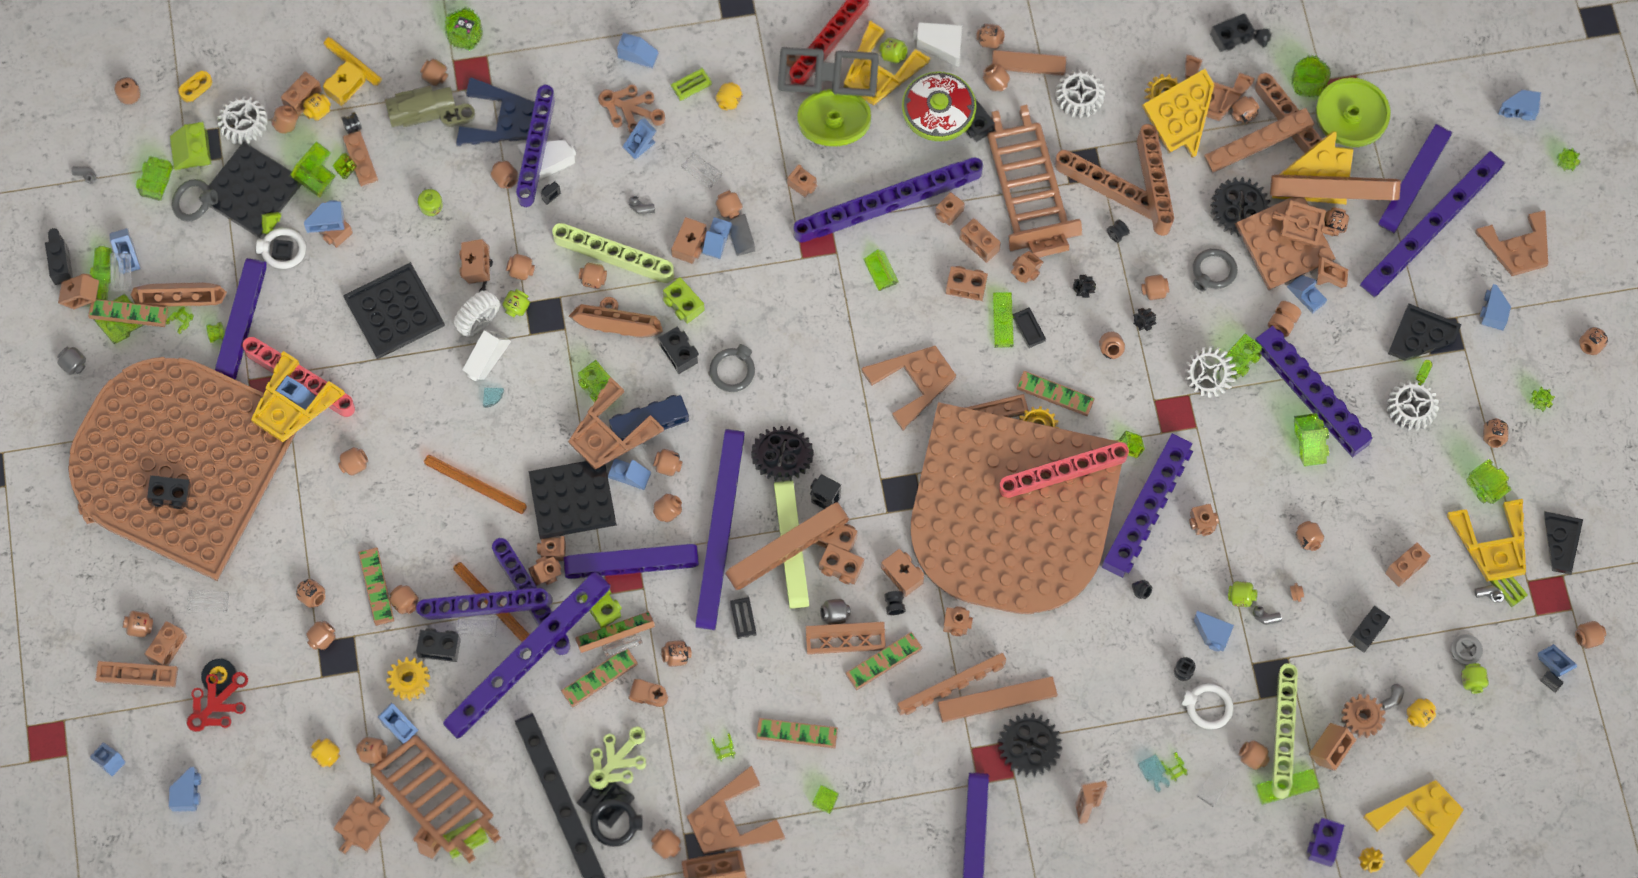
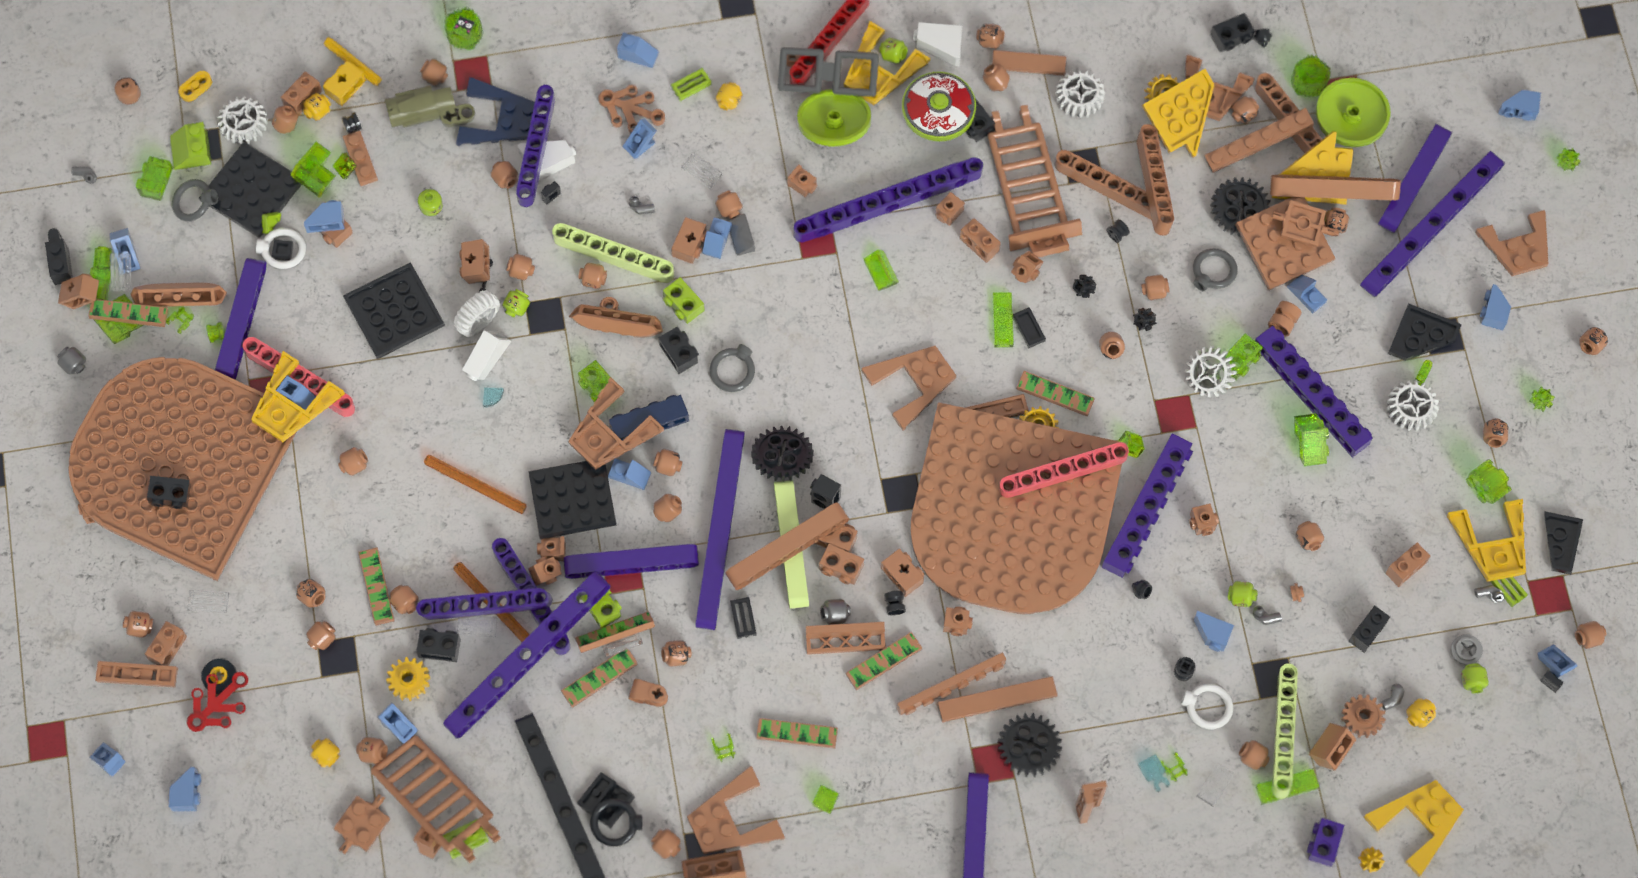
(616, 761): yellowish green plant -> none
(966, 288): nougat brick -> none
(1332, 273): nougat slope -> none

